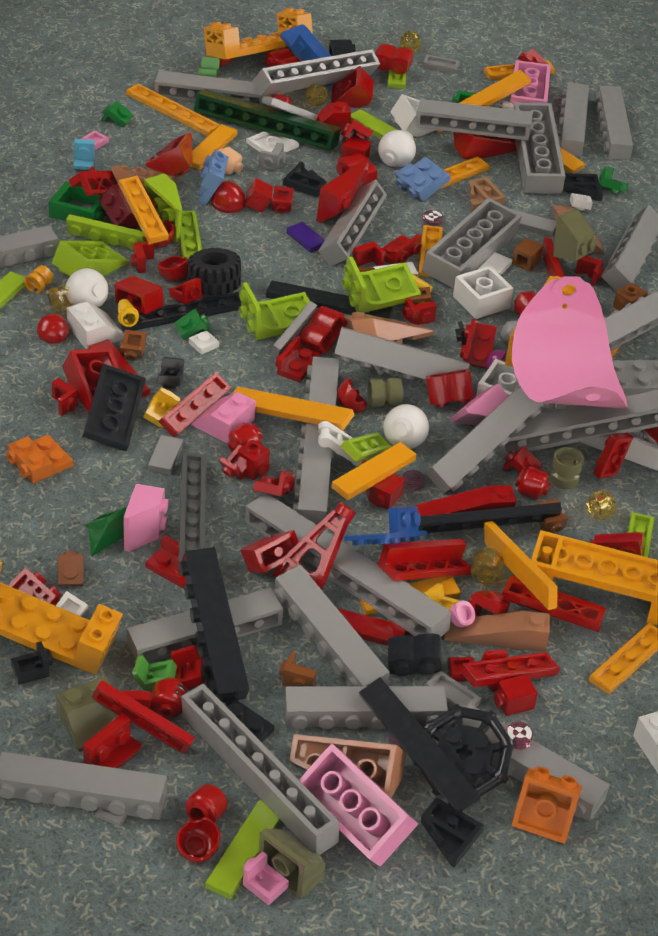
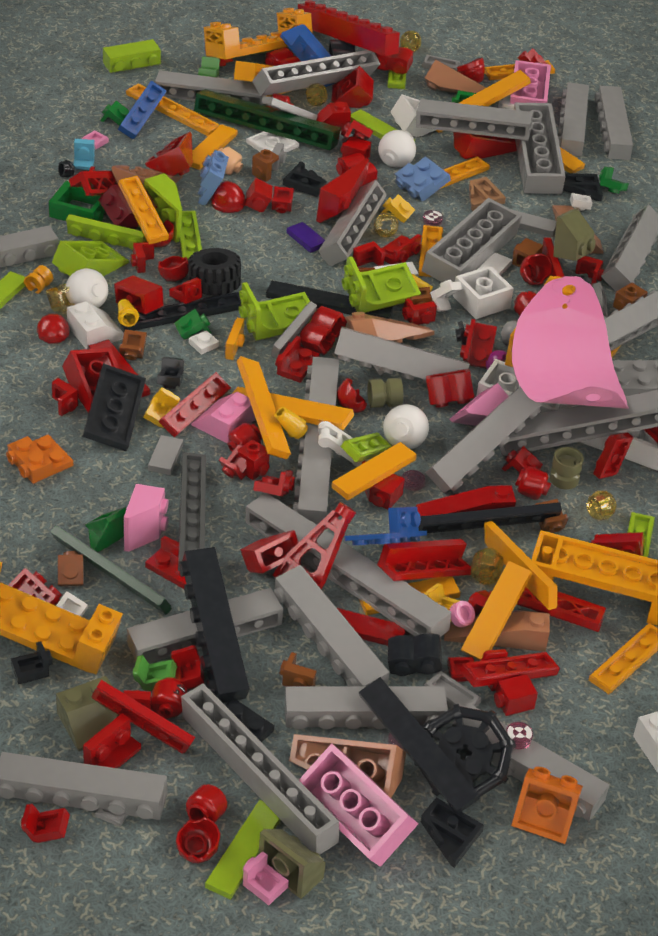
(44, 825): none -> red bracket
(66, 168): none -> black plate
(111, 569): none -> tile
(131, 55): none -> lime brick
(142, 110): none -> blue plate
(235, 339): none -> light orange plate
(247, 71): none -> light orange brick
(262, 164): none -> dark orange bracket
(263, 408): none -> light orange tile
(292, 423): none -> yellow cone
(352, 29): none -> red brick
(386, 217): none -> clear yellow piece
(398, 207): none -> yellow bracket
(445, 290): none -> white bracket
(449, 80): none -> nougat wedge
(474, 70): none -> red hat
(496, 610): none -> light orange tile
(535, 268): none -> red hair
(601, 297): none -> light grey tile

